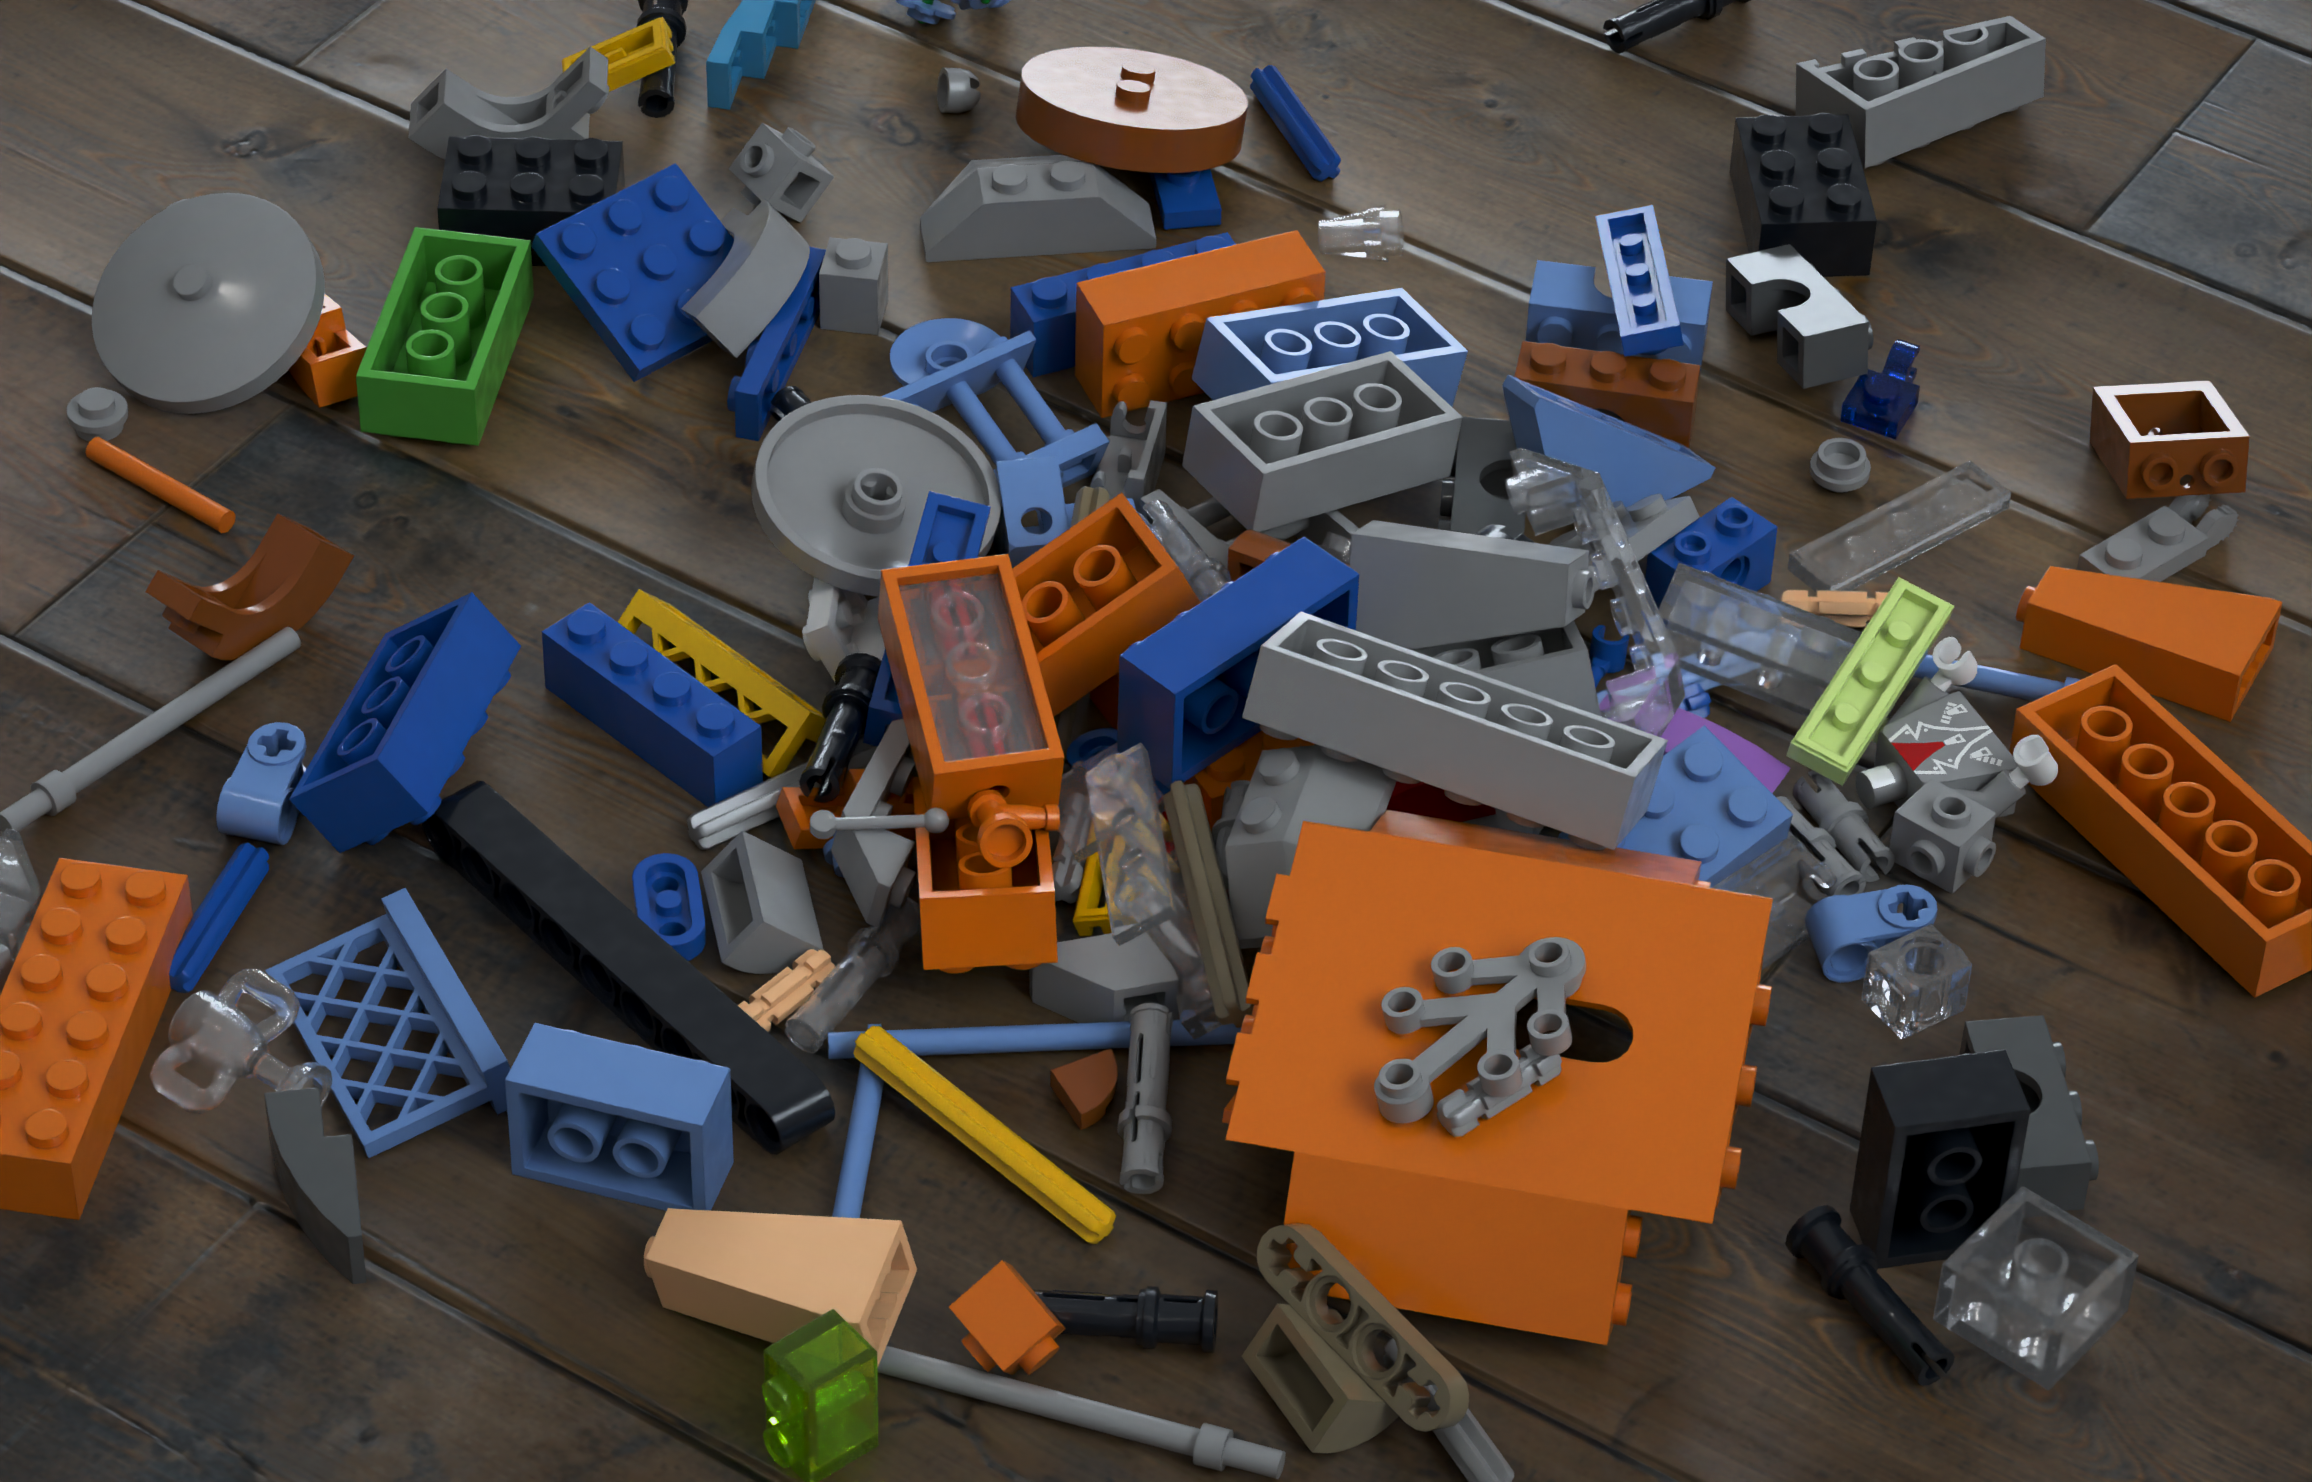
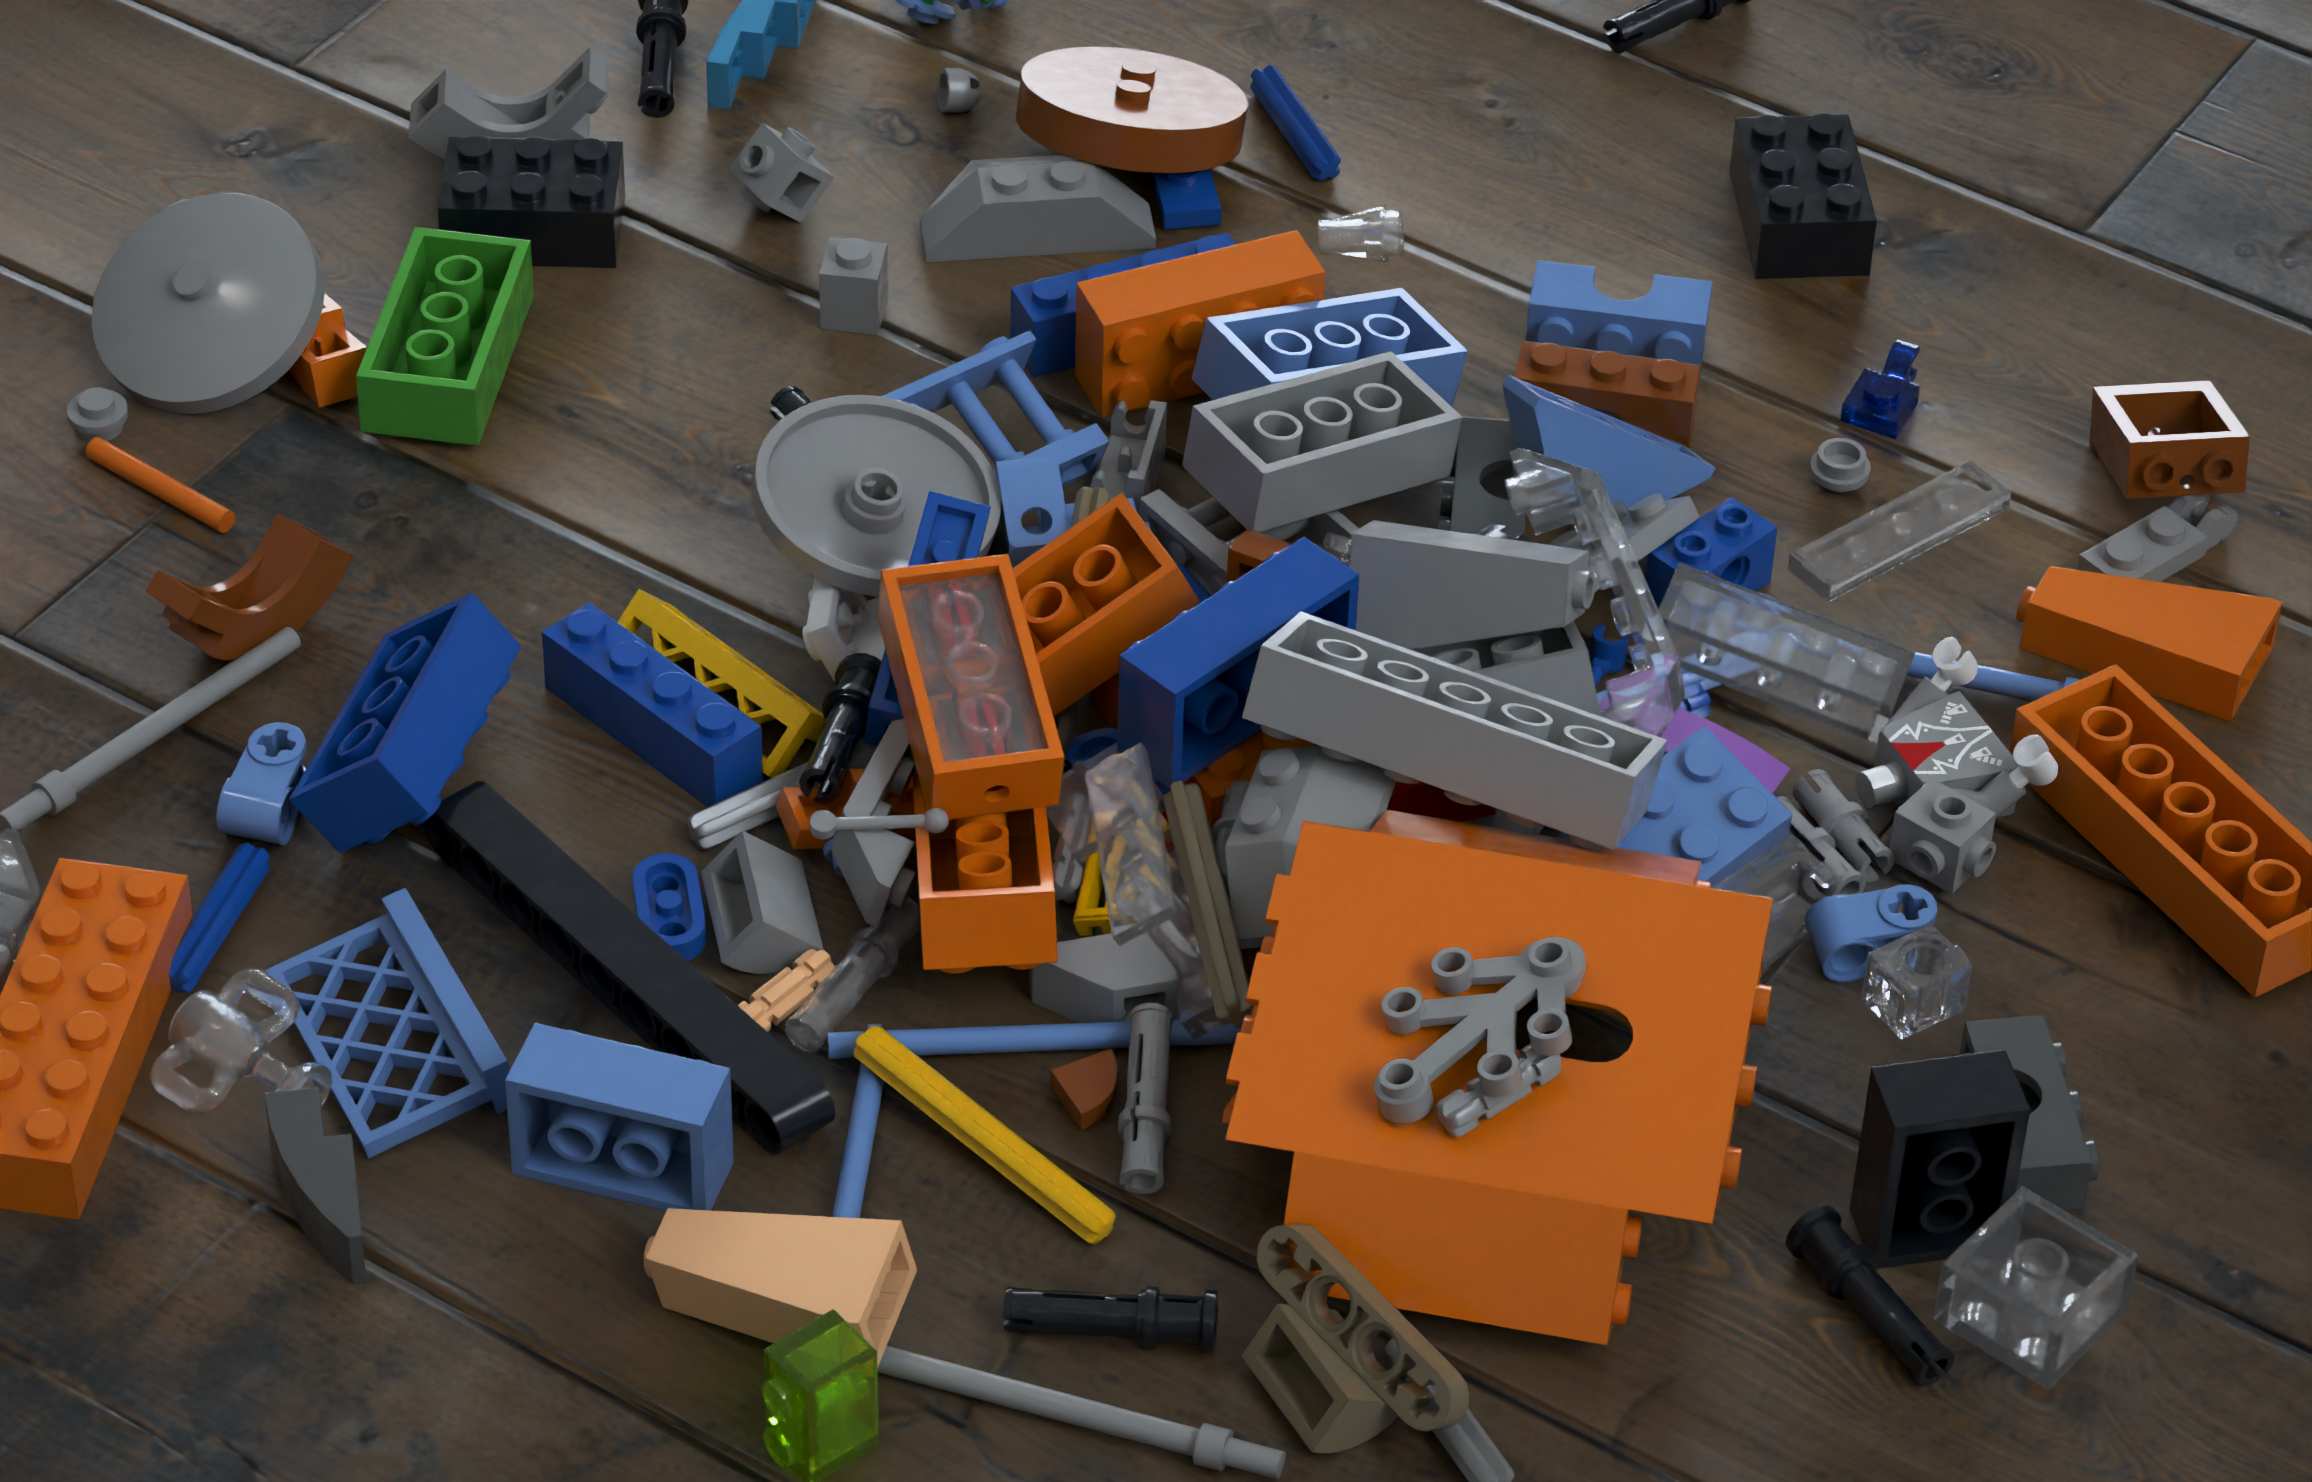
(634, 53): yellow tile -> none
(636, 266): blue plate -> none
(752, 279): light grey arch -> none
(775, 353): blue plate -> none
(935, 346): medium blue dish -> none
(1005, 829): orange piece -> none
(1007, 1322): orange brick -> none
(1202, 572): clear pin -> none
(1639, 281): plate -> none
(1816, 327): dark grey arch -> none
(1843, 607): light nougat axle -> none
(1870, 681): yellowish green tile -> none
(1926, 86): light grey wedge -> none

